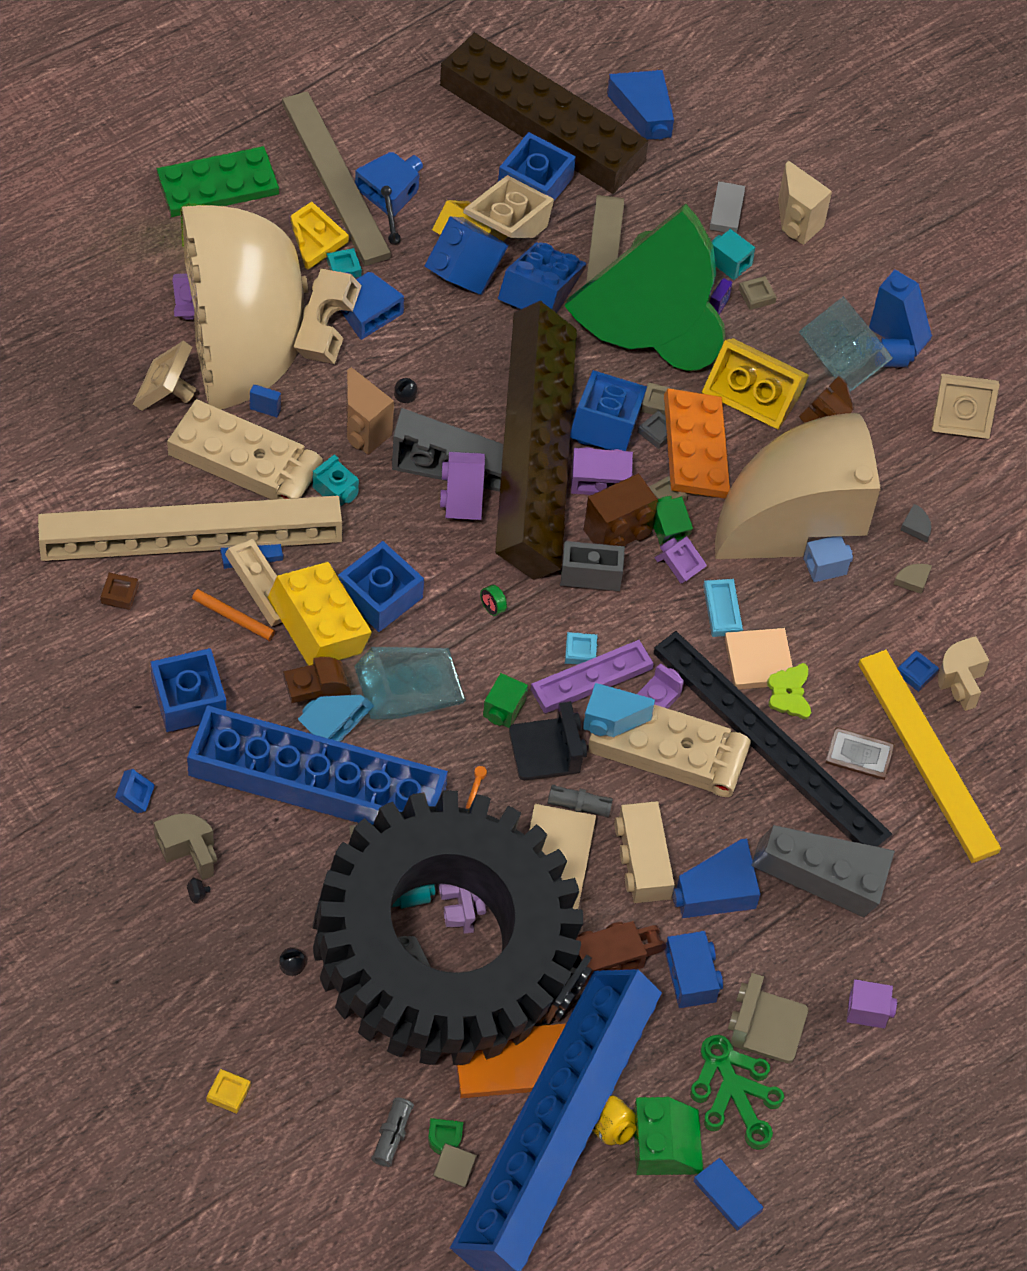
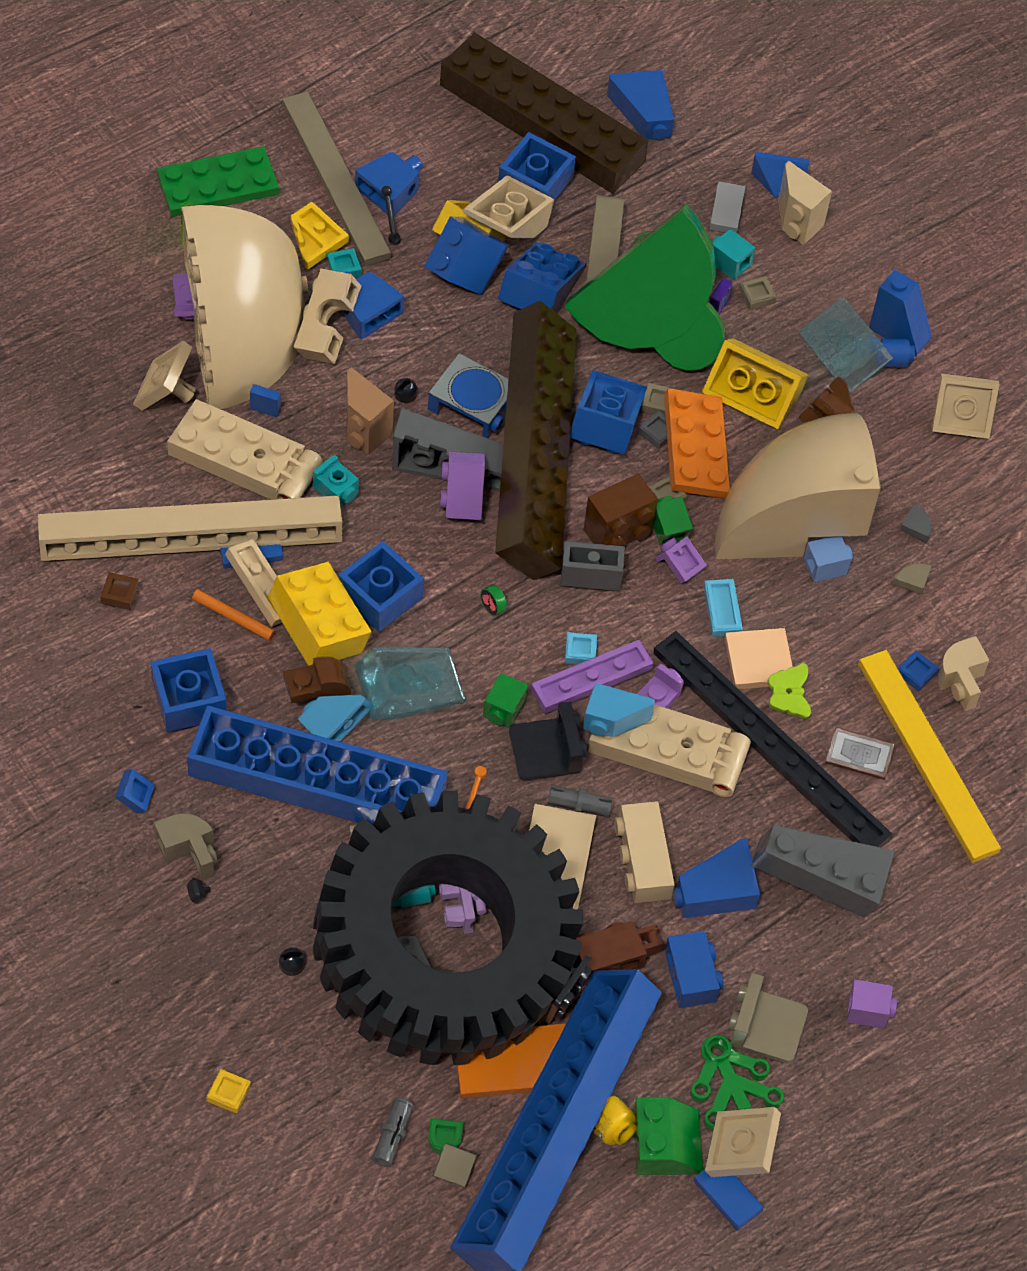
(473, 392): none -> panel
(598, 469): medium lavender brick -> none
(743, 1142): none -> tan tile
(770, 167): none -> blue slope

